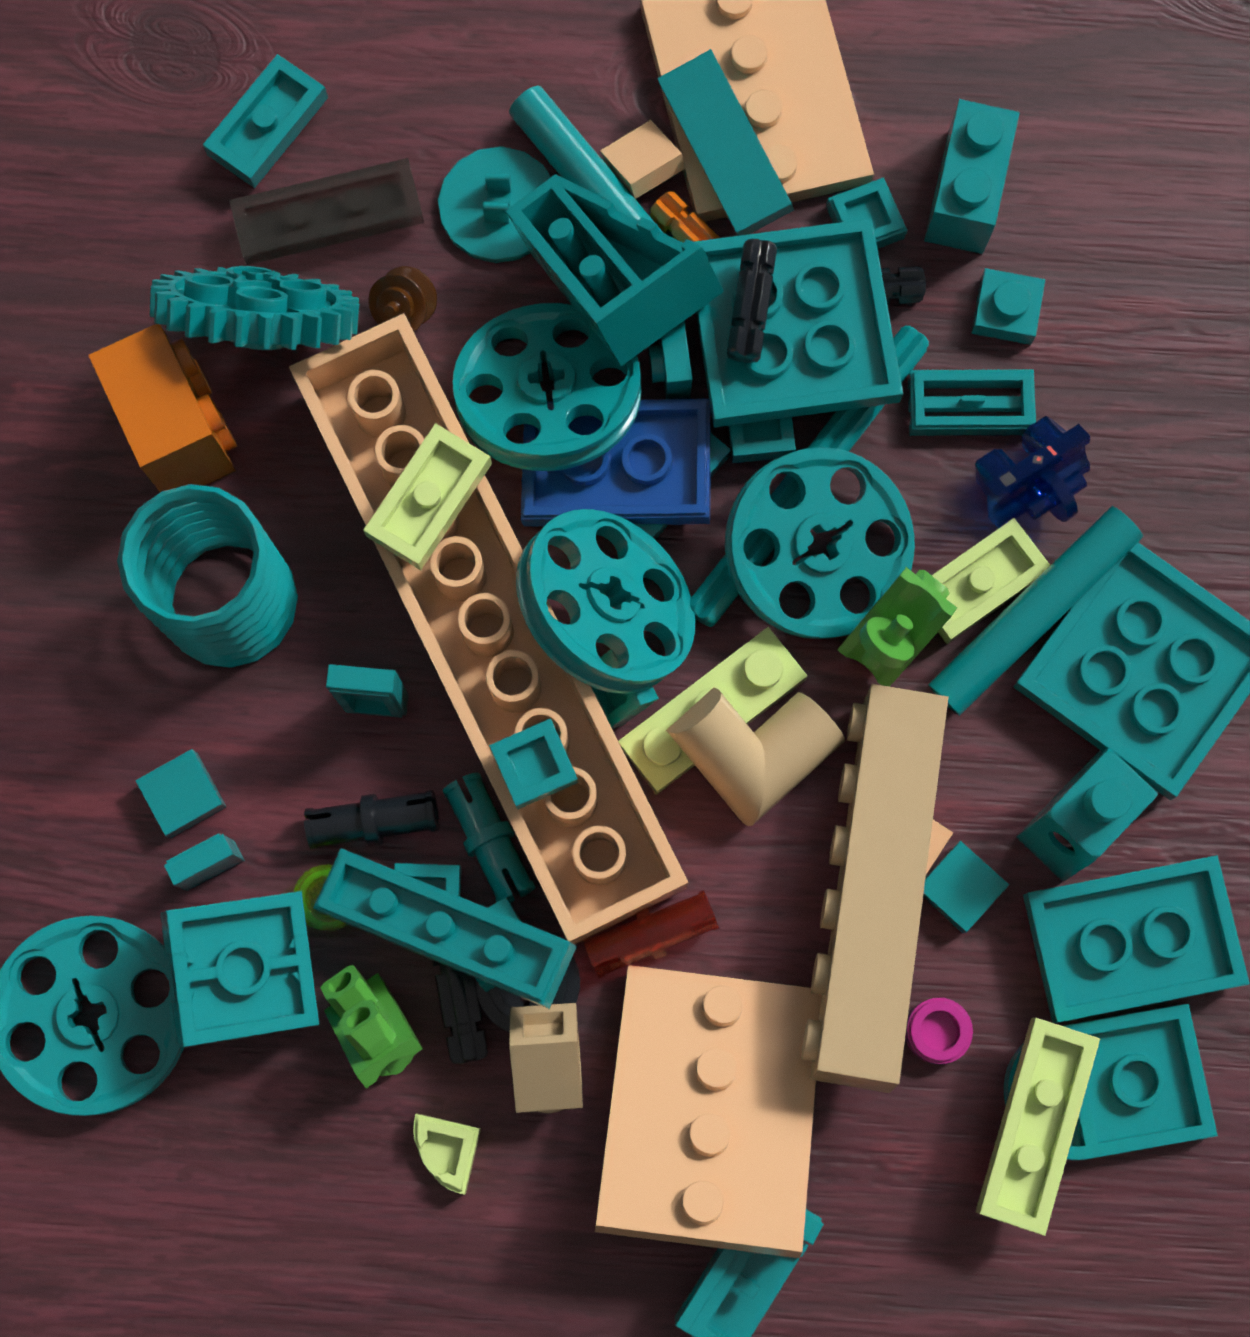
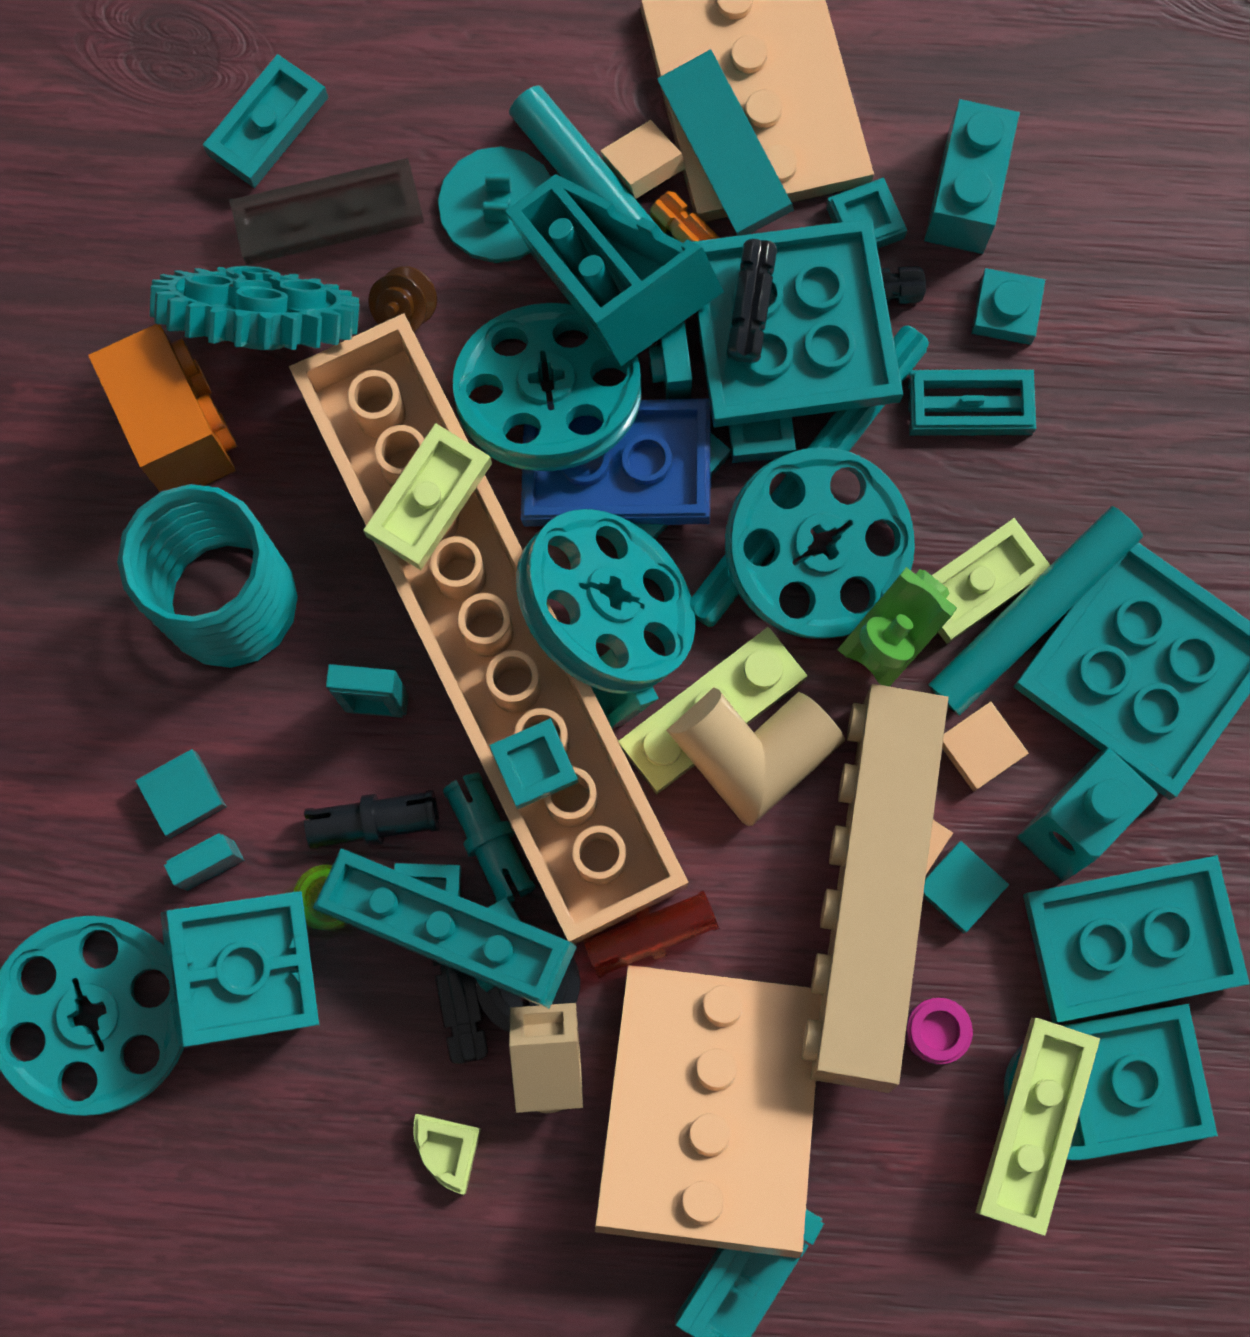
(369, 1025): bright green hips -> none
(982, 746): none -> light nougat tile
(1040, 481): clear blue hips -> none

